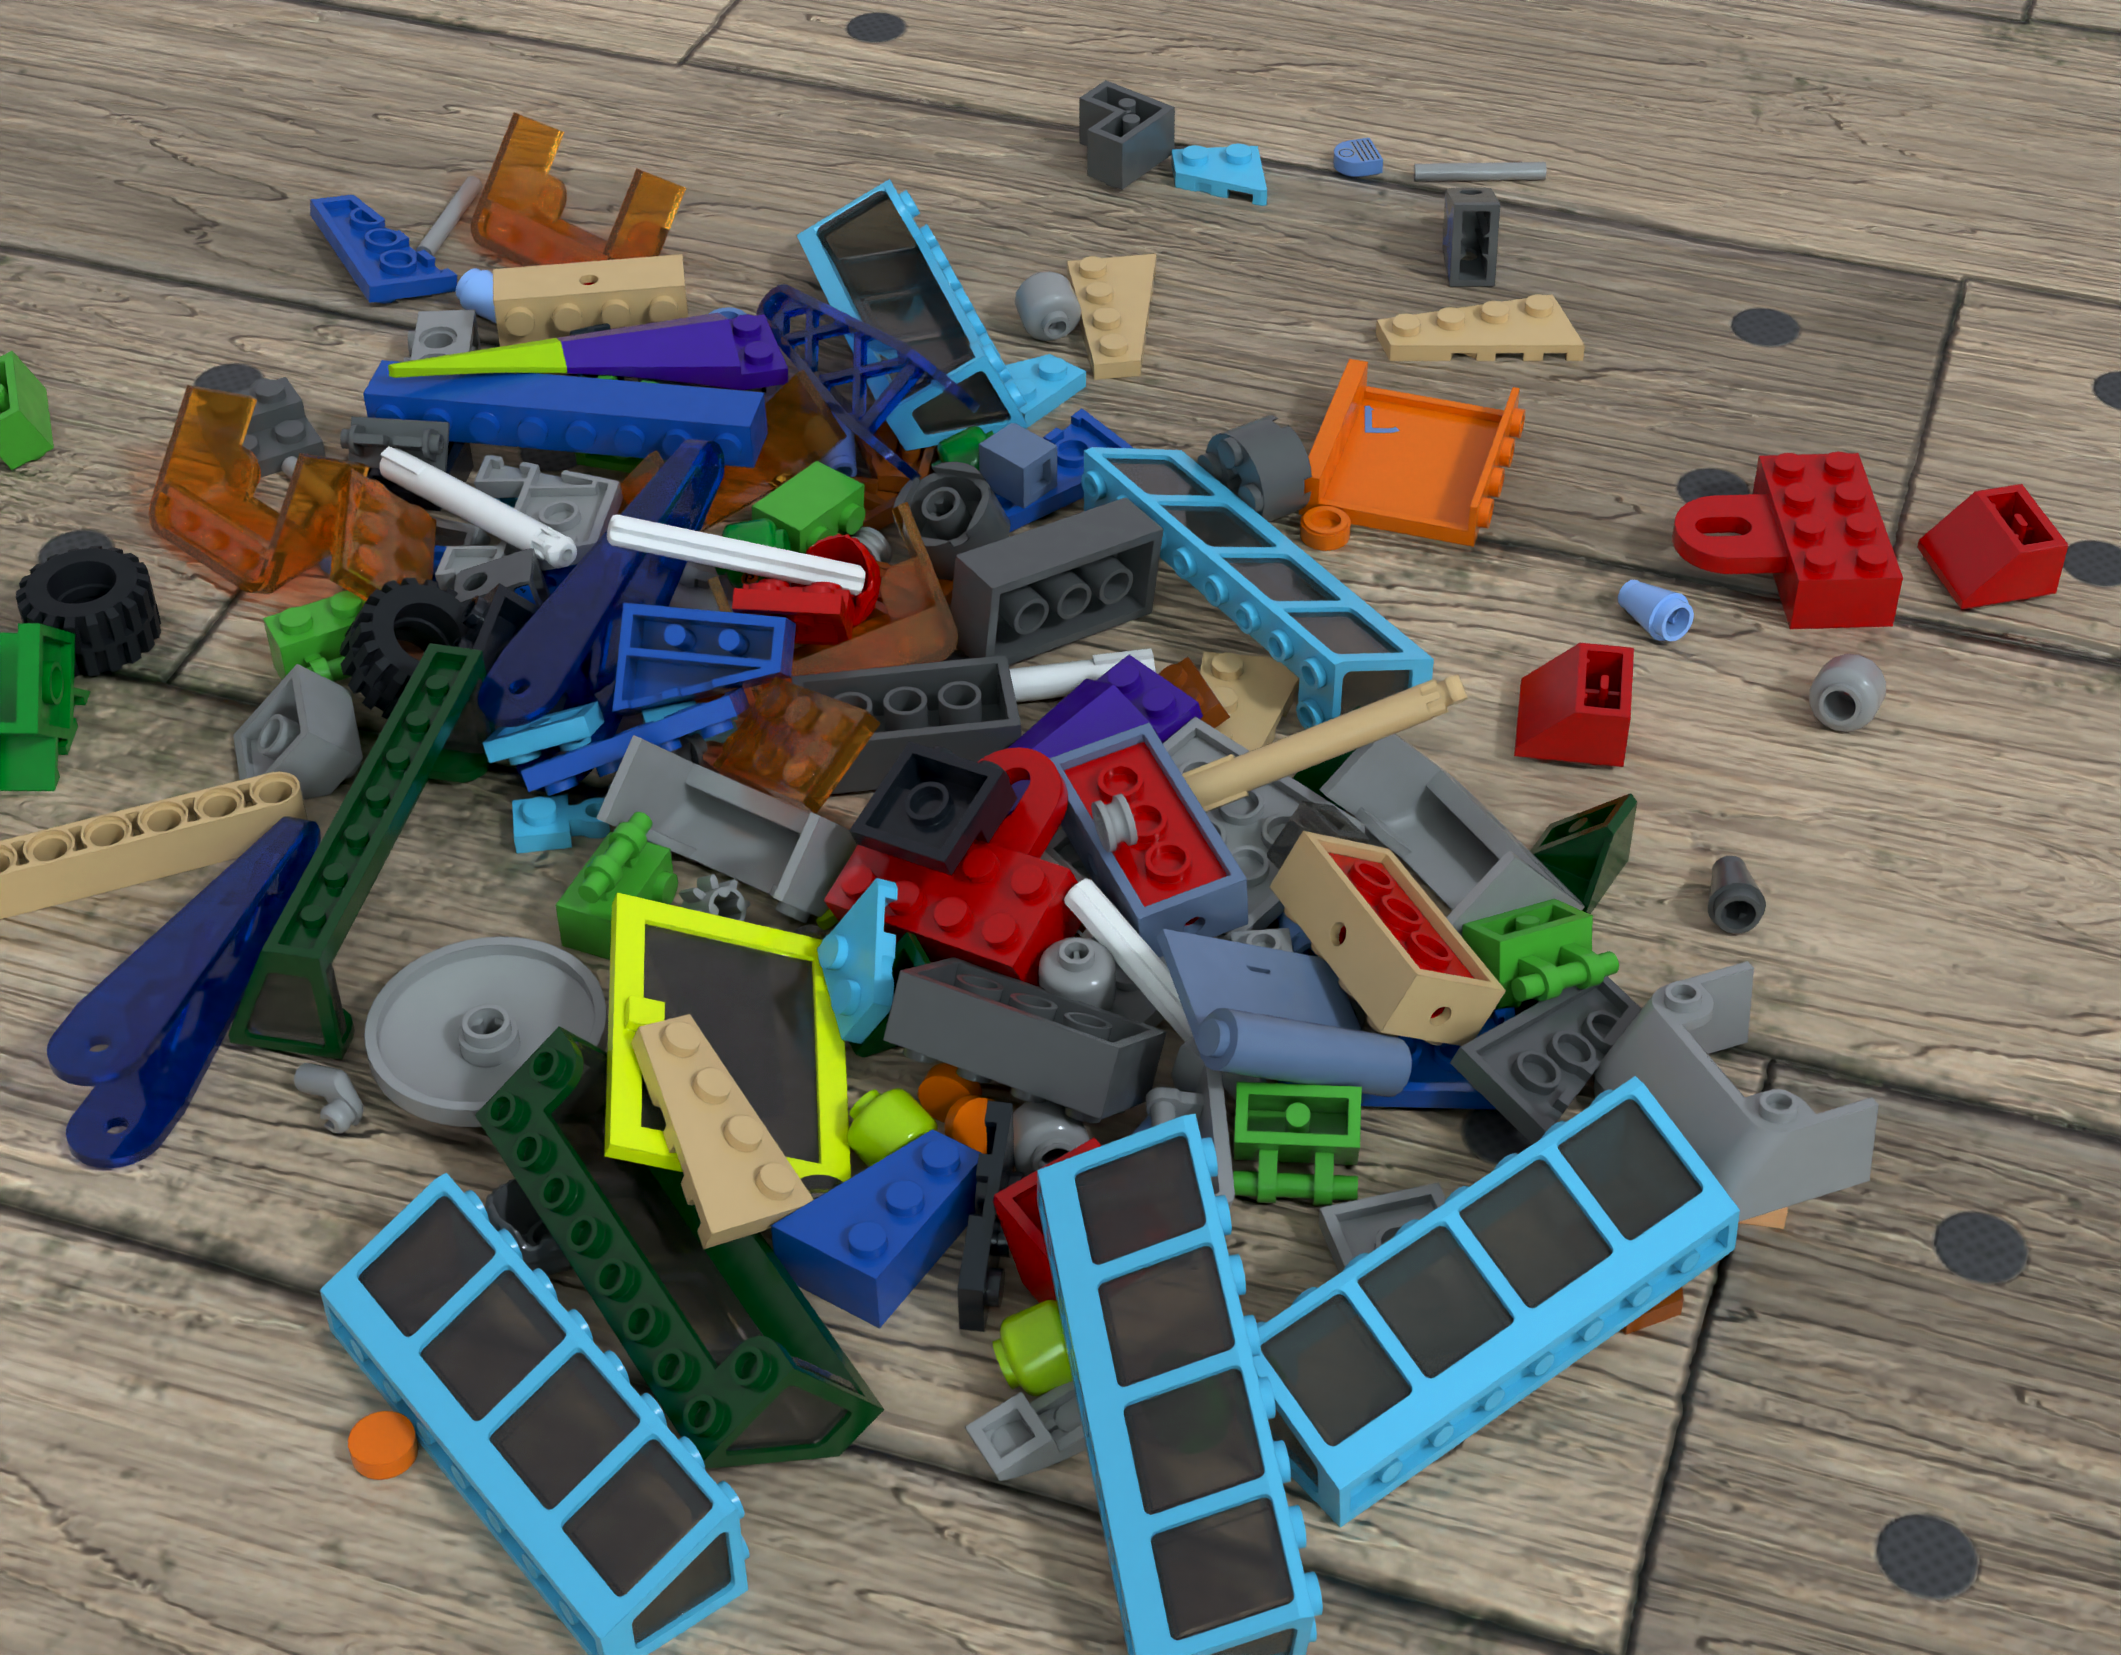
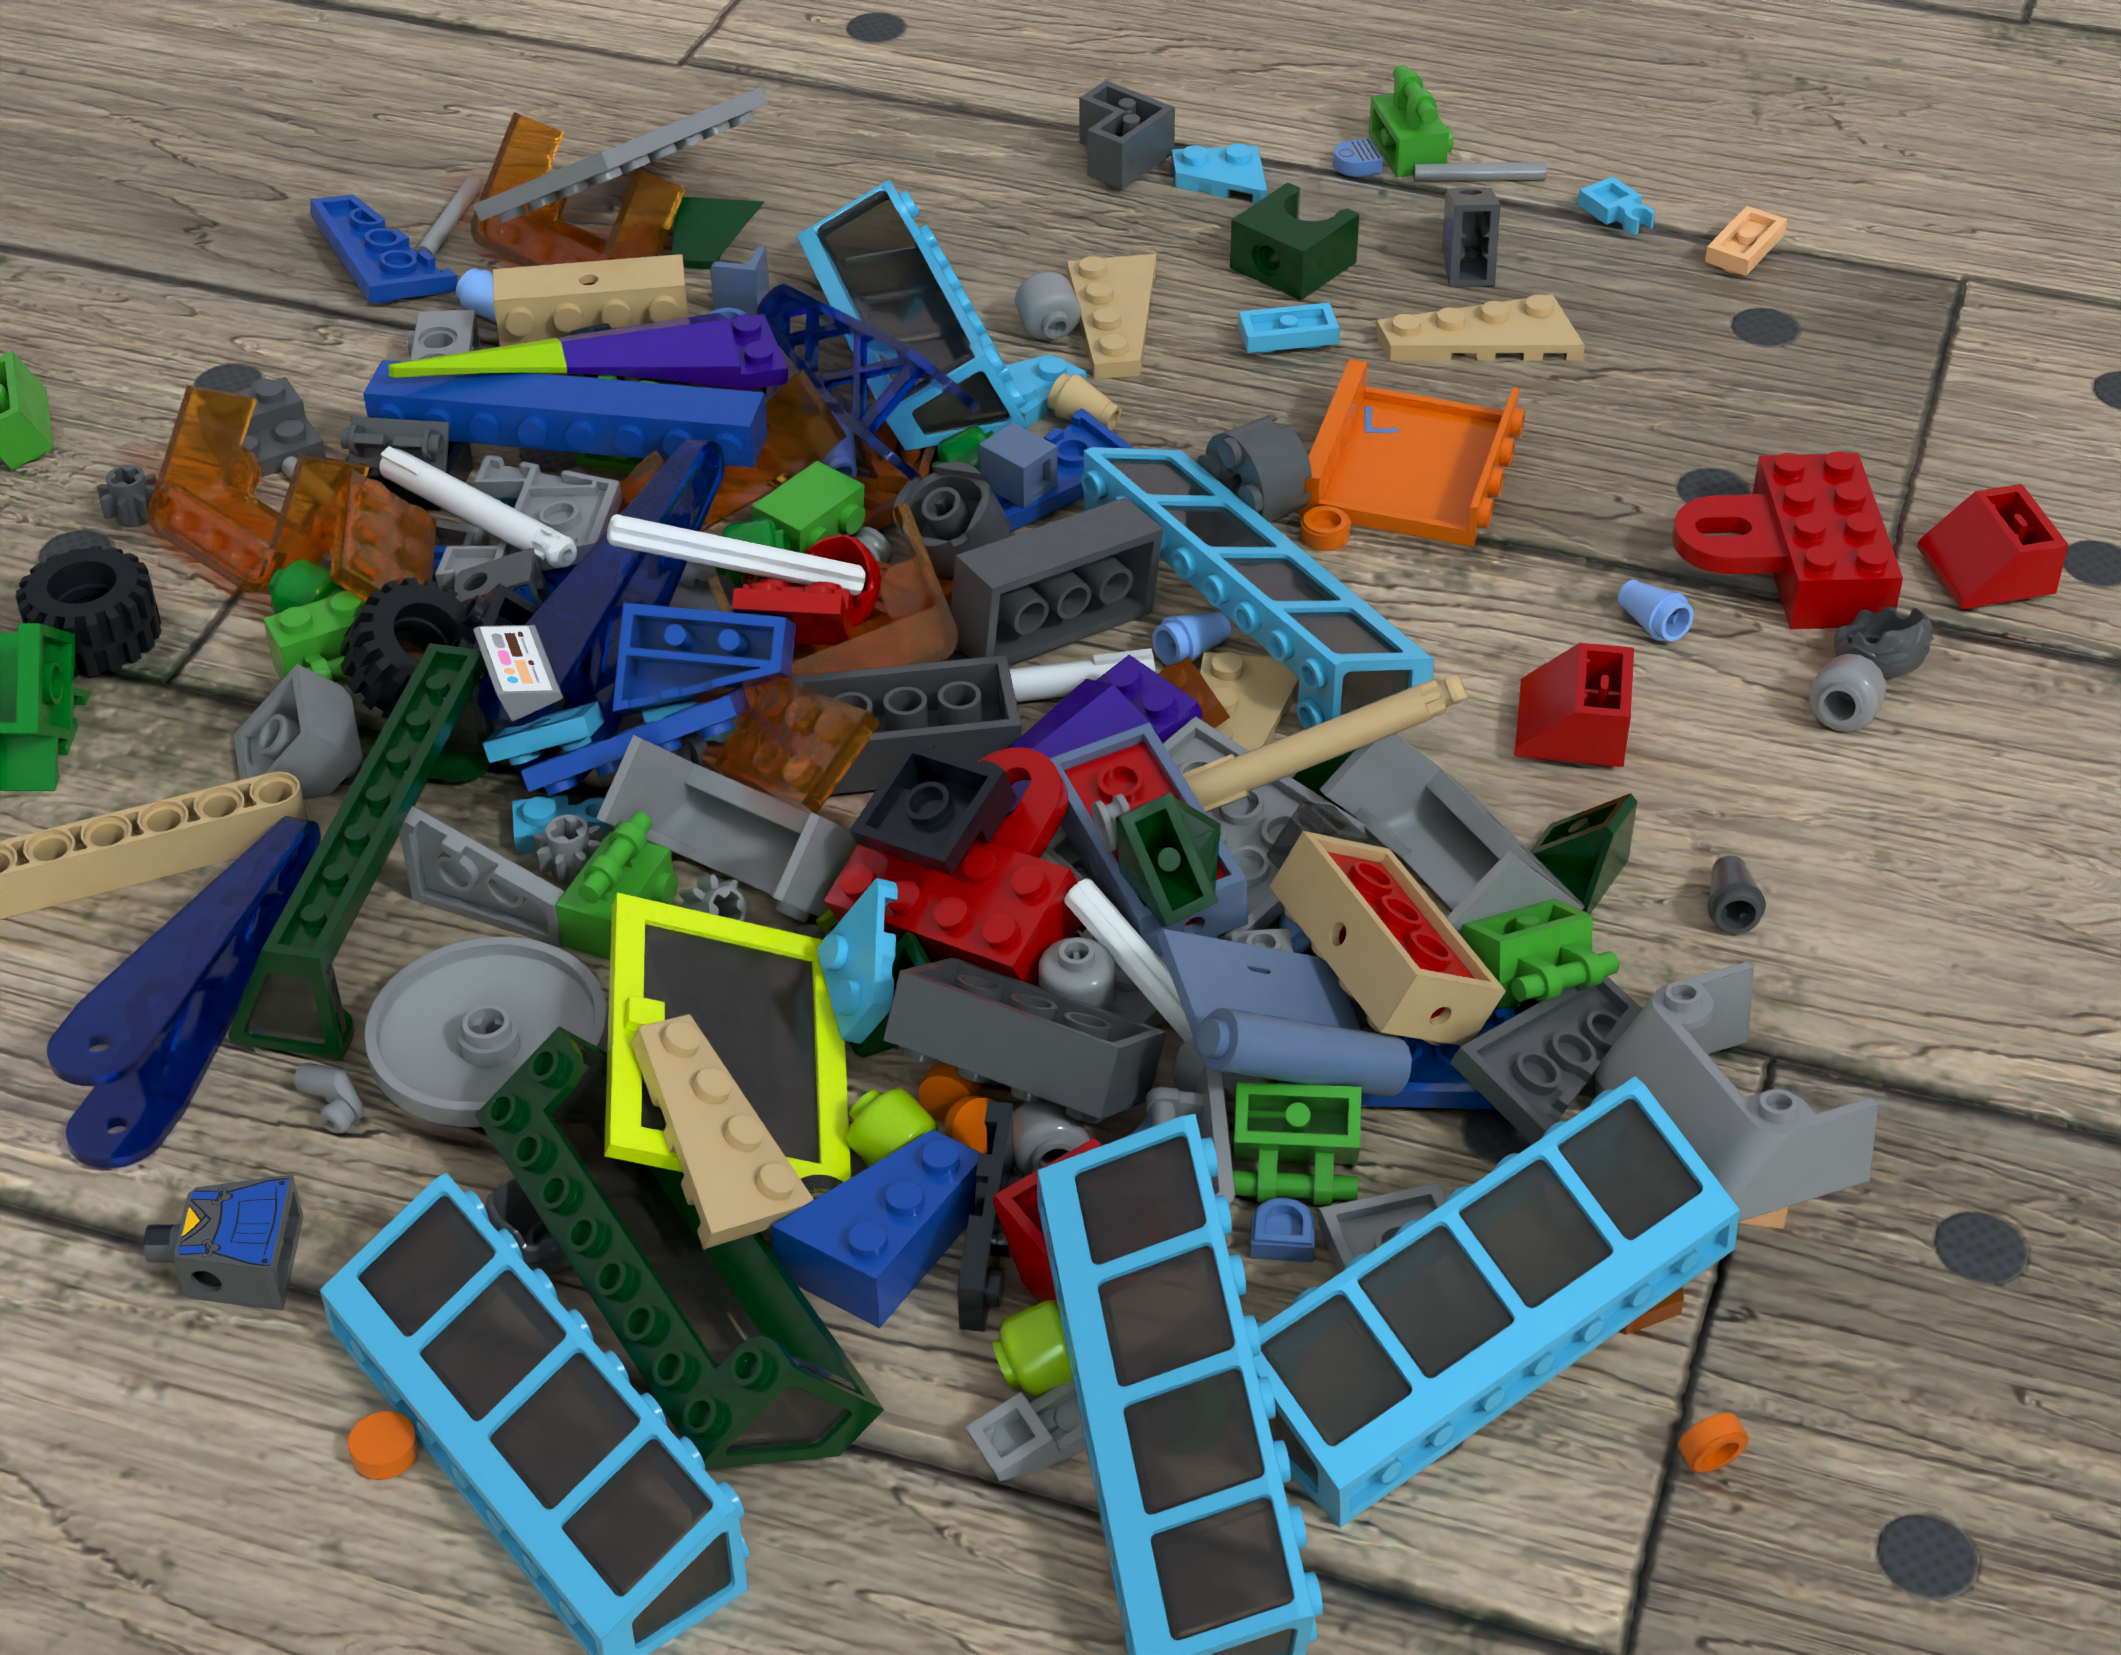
(127, 495): none -> dark grey gear
(233, 1242): none -> torso
(300, 584): none -> green head
(475, 882): none -> light grey wing
(518, 668): none -> slope
(566, 846): none -> light grey gear
(621, 158): none -> light grey plate
(708, 227): none -> dark green slope
(741, 284): none -> sand blue panel
(1074, 392): none -> tan cone
(1169, 857): none -> dark green slope
(1189, 636): none -> light blue cone
(1283, 1231): none -> medium blue tile
(1288, 328): none -> medium azure plate
(1291, 252): none -> dark green piece
(1408, 125): none -> bright green brick
(1614, 202): none -> medium azure plate
(1713, 1442): none -> orange tile
(1746, 241): none -> light nougat plate
(1888, 639): none -> dark grey hair

